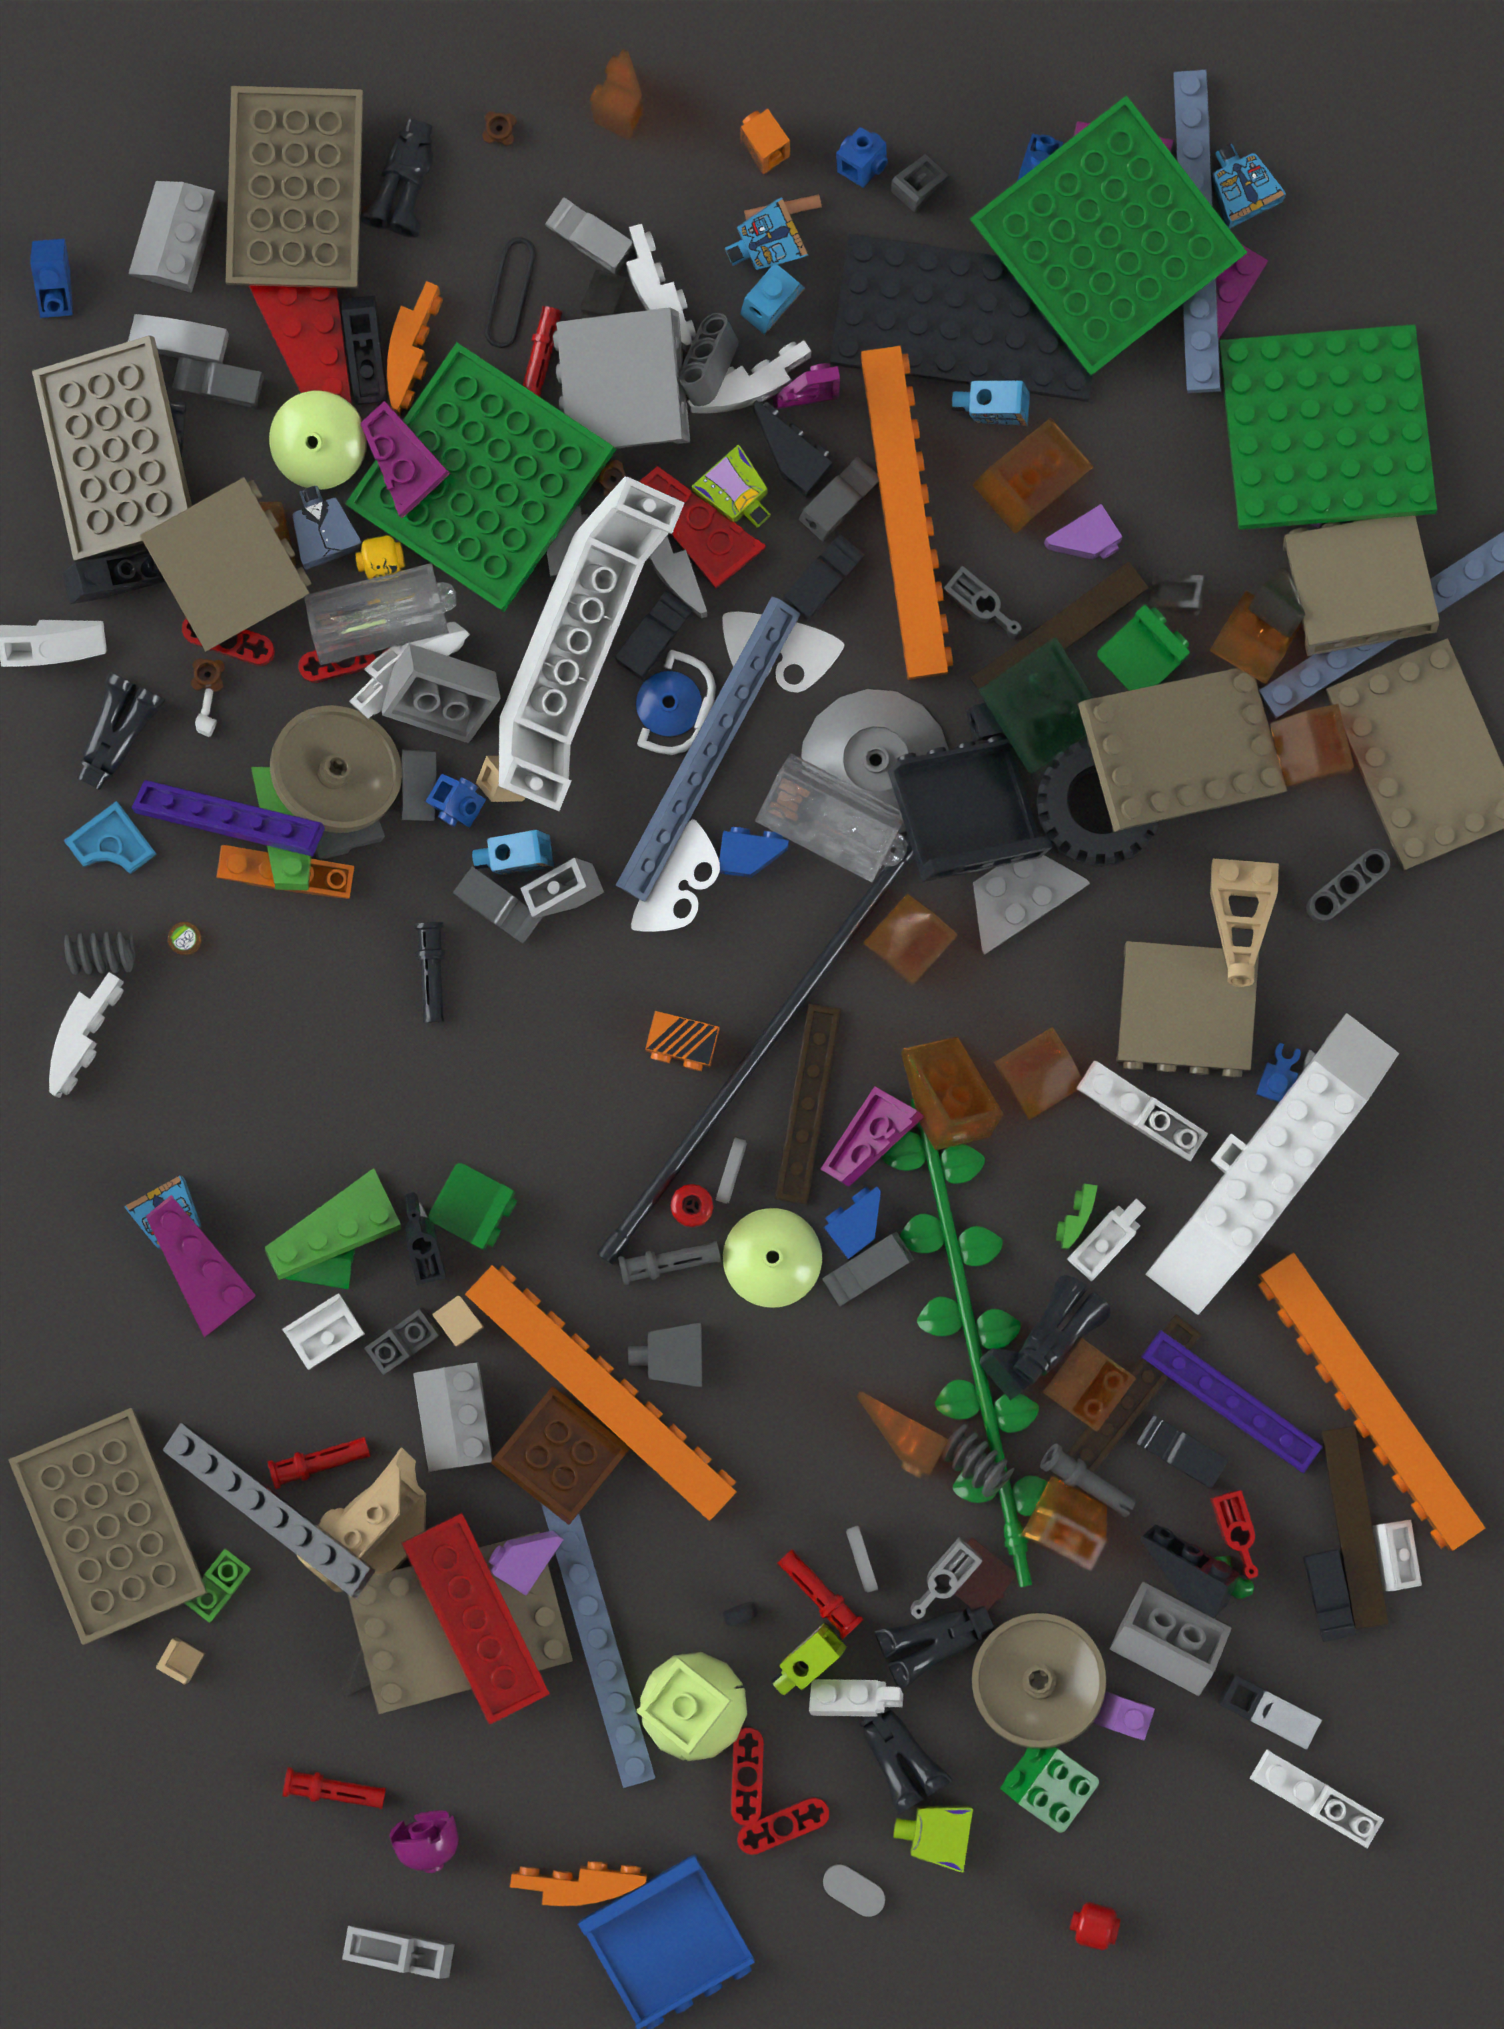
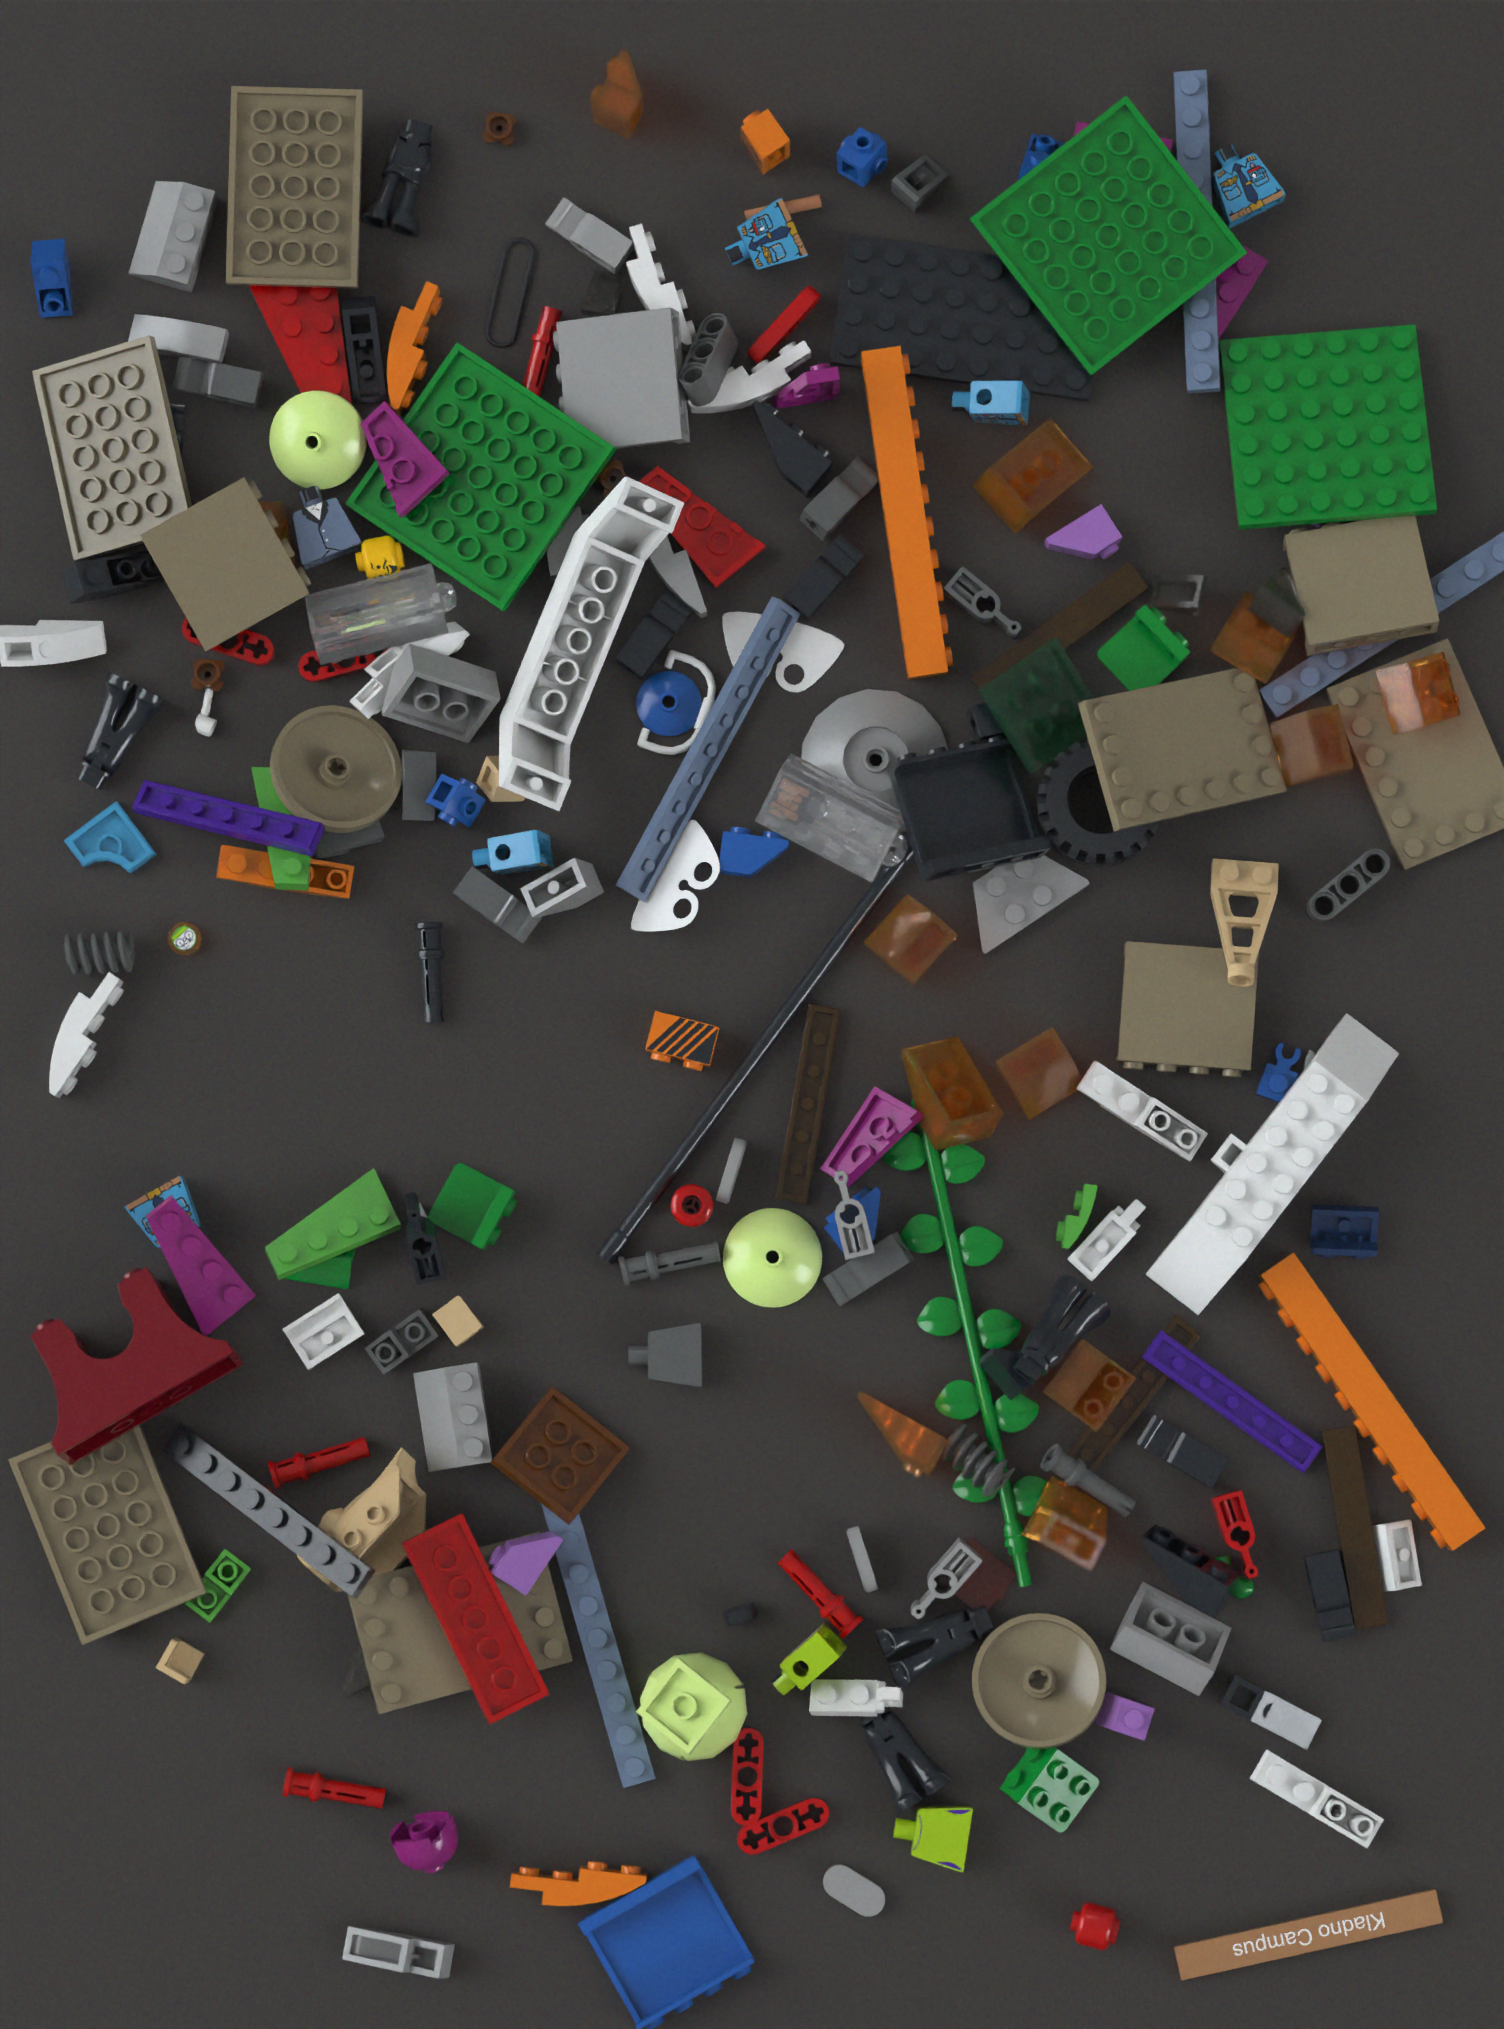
(119, 1393): none -> dark red piece
(600, 1392): orange brick -> none
(734, 488): torso -> none
(771, 298): dark azure torso -> none
(784, 324): none -> red beam
(860, 1224): none -> light grey piece
(1308, 1934): none -> medium nougat tile
(1344, 1231): none -> dark blue bracket
(1418, 693): none -> clear orange slope

